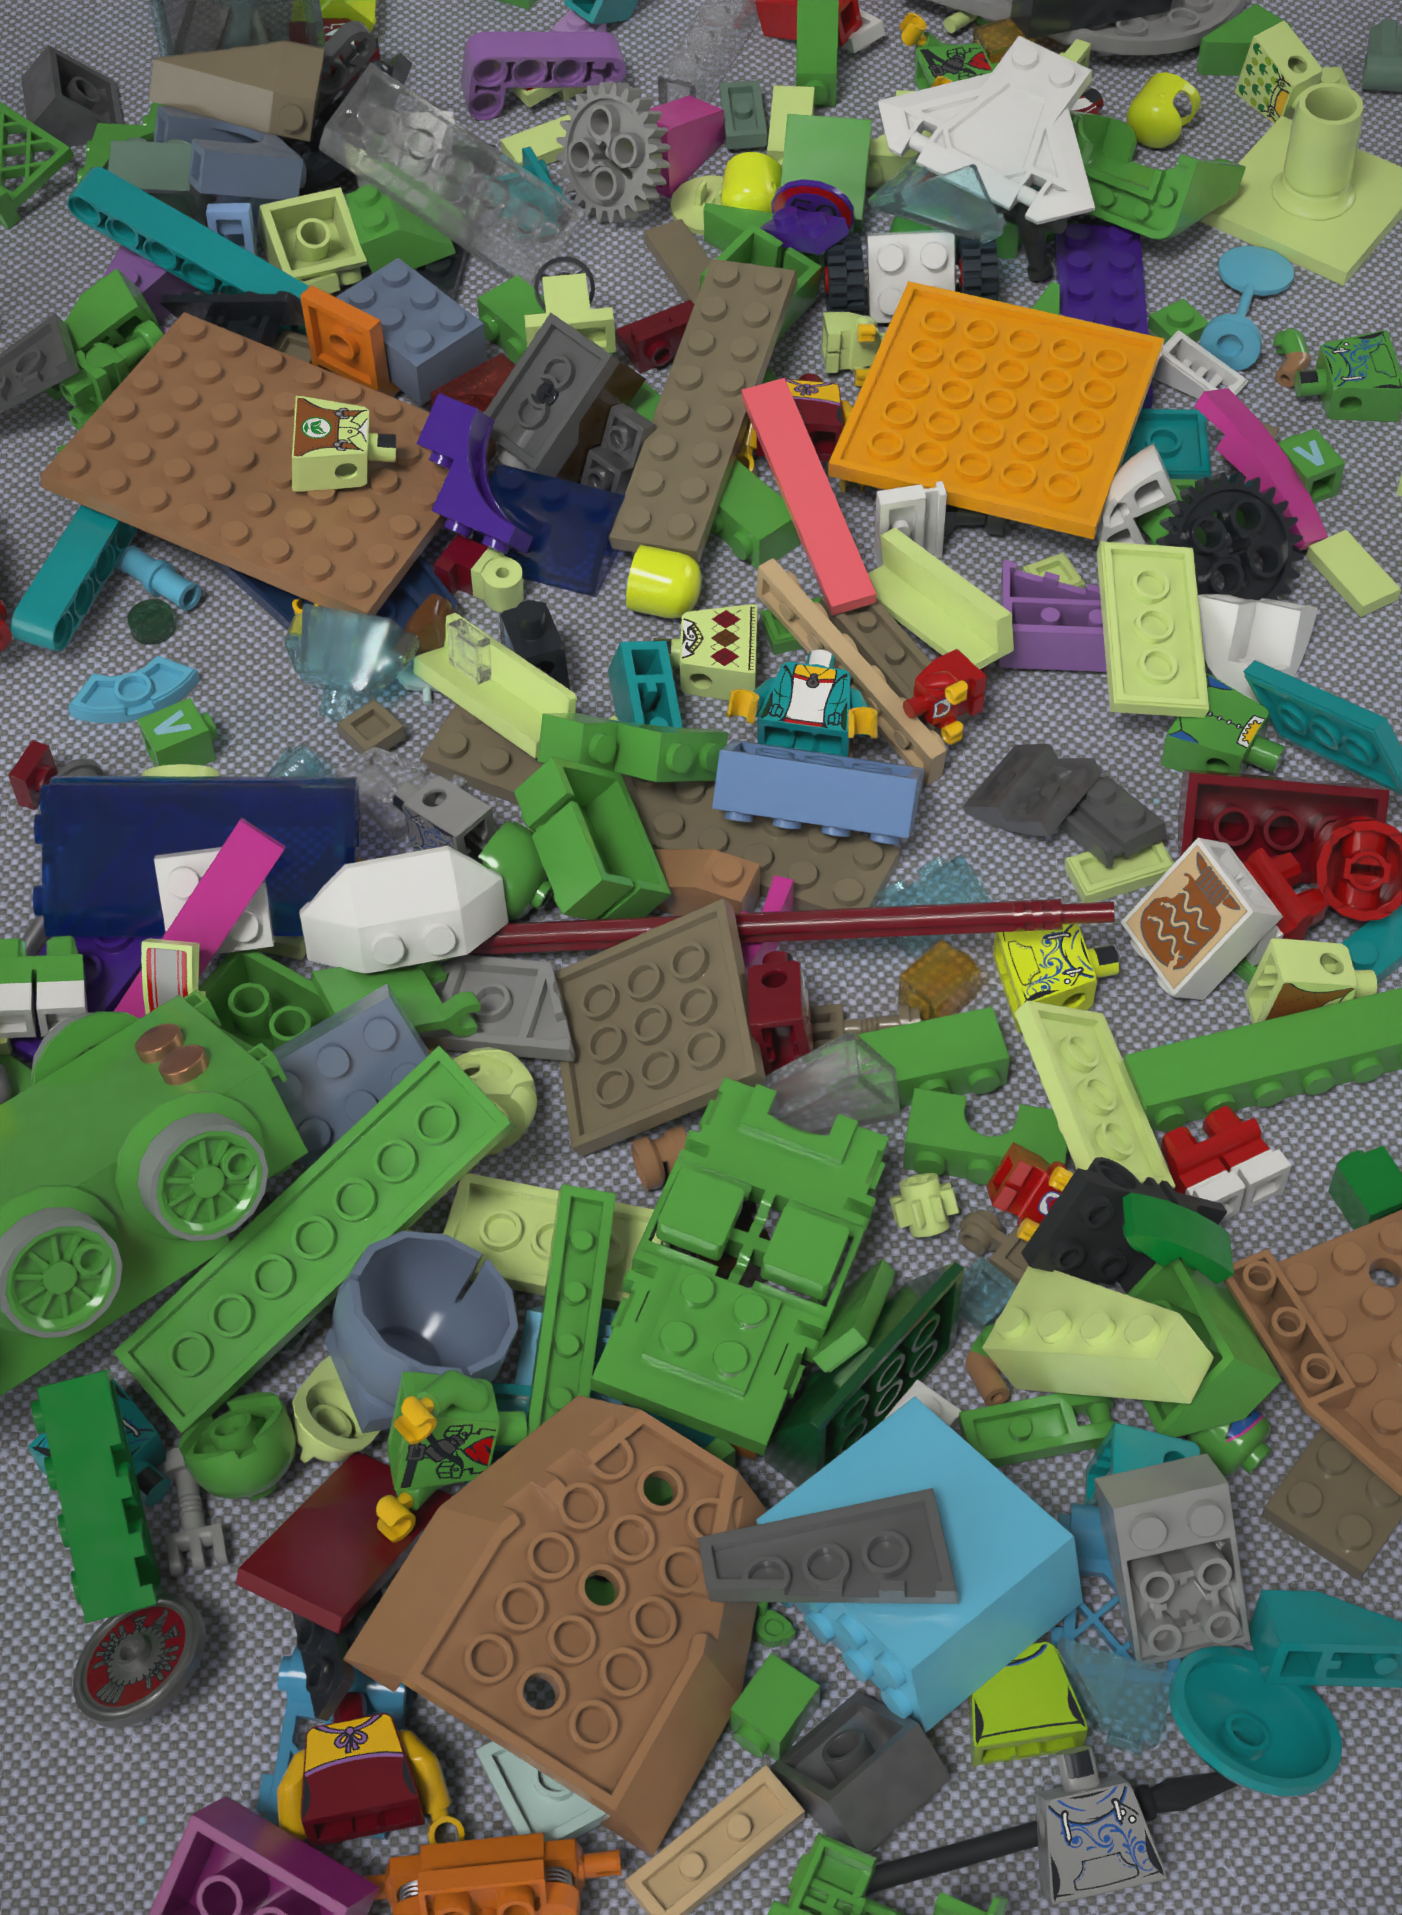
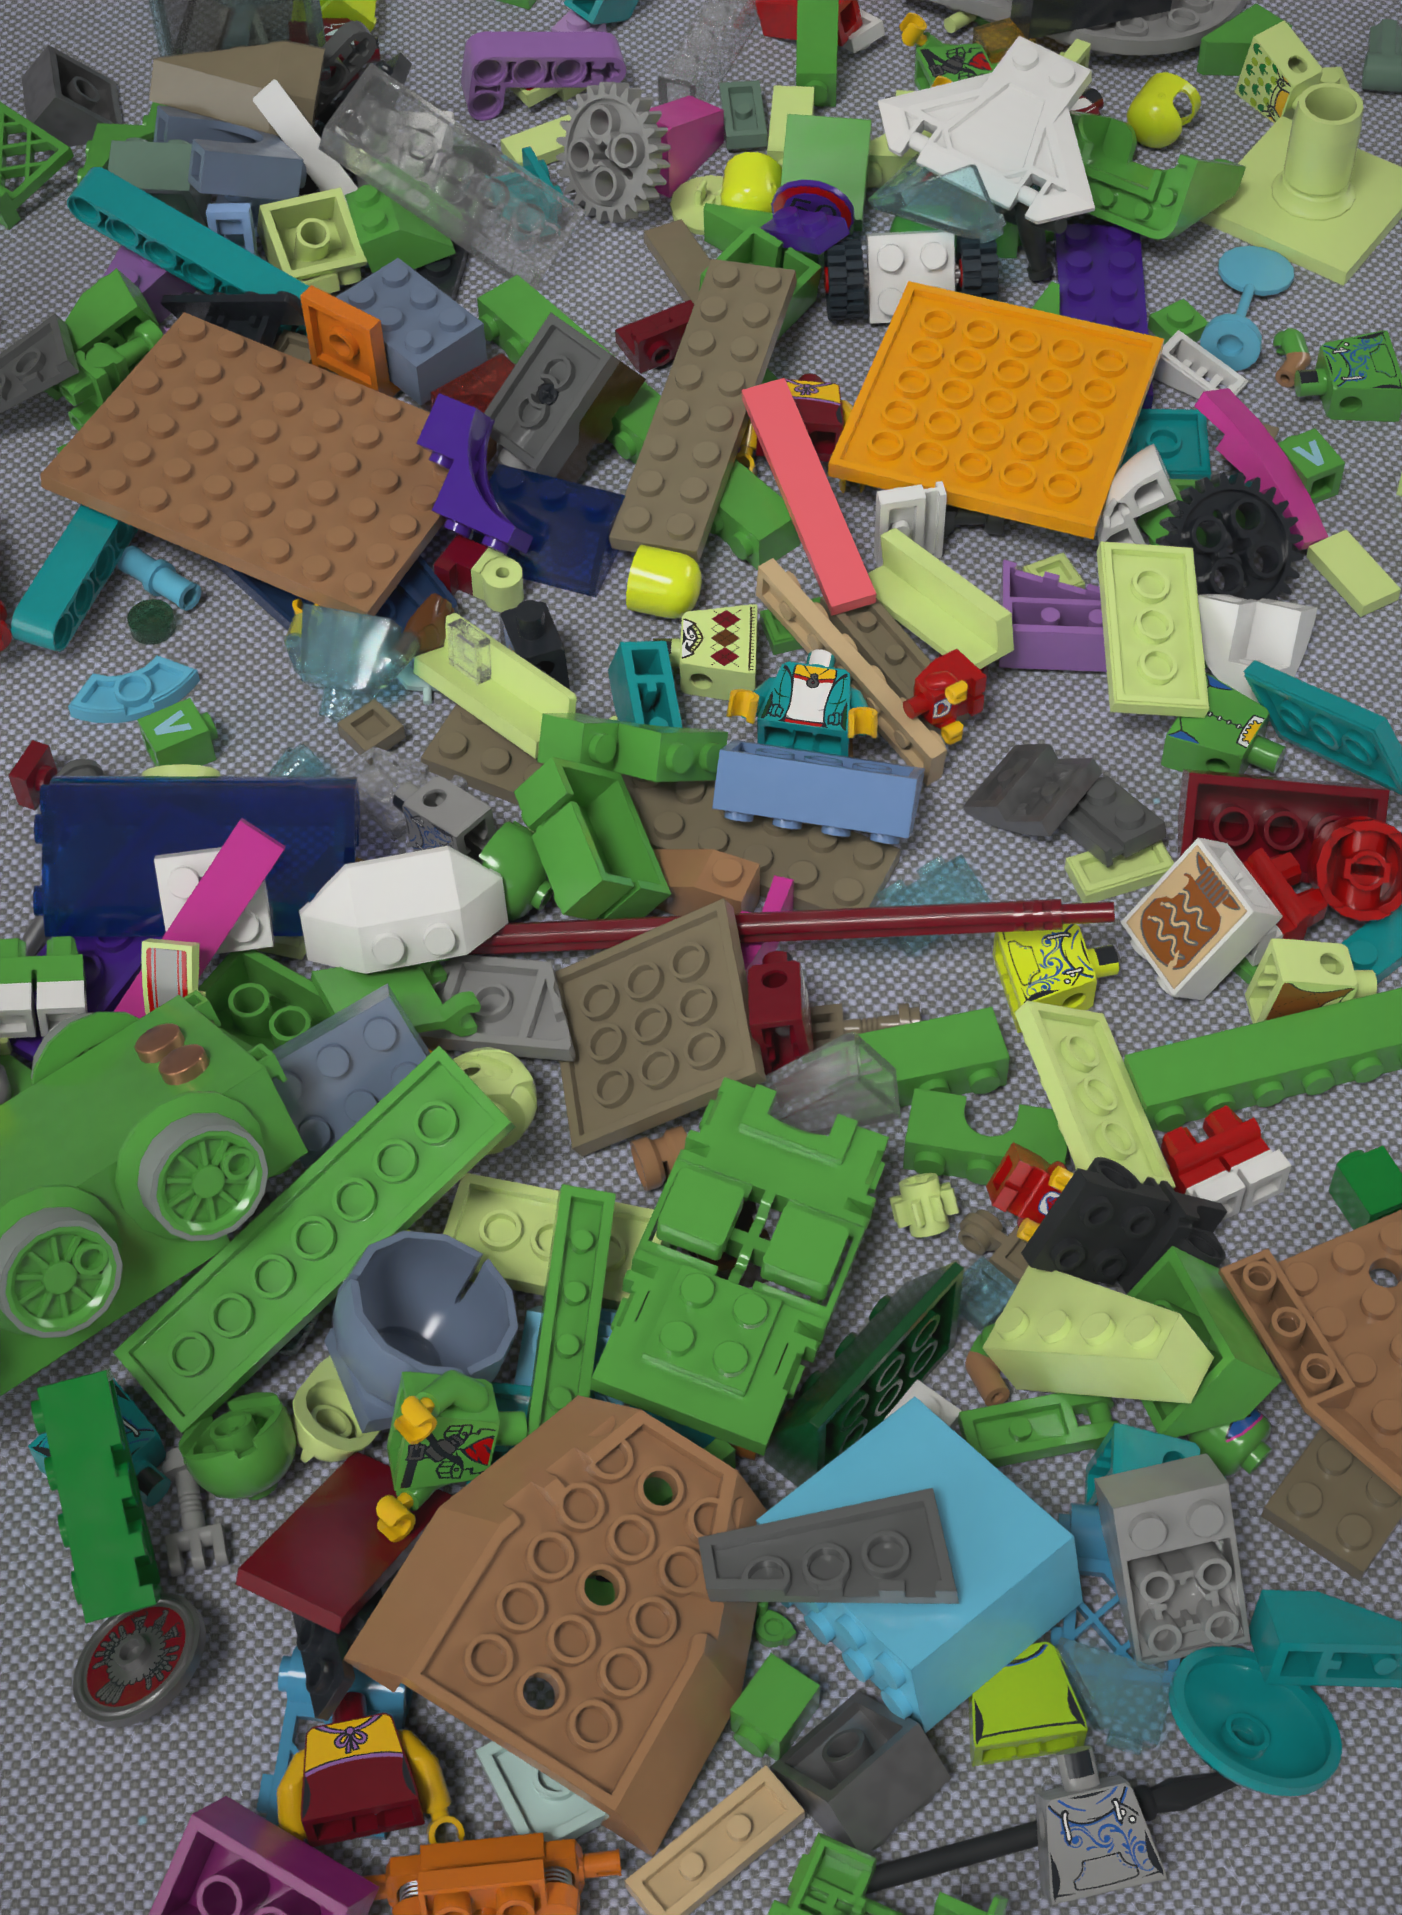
(301, 138): none -> white sticker
(334, 445): yellowish green torso -> none
(569, 300): yellowish green piece -> none
(614, 461): flat silver slope -> none
(849, 343): yellowish green piece -> none
(854, 1316): bright green tile -> none
(939, 982): clear yellow brick -> none
(1173, 1231): green slope -> none

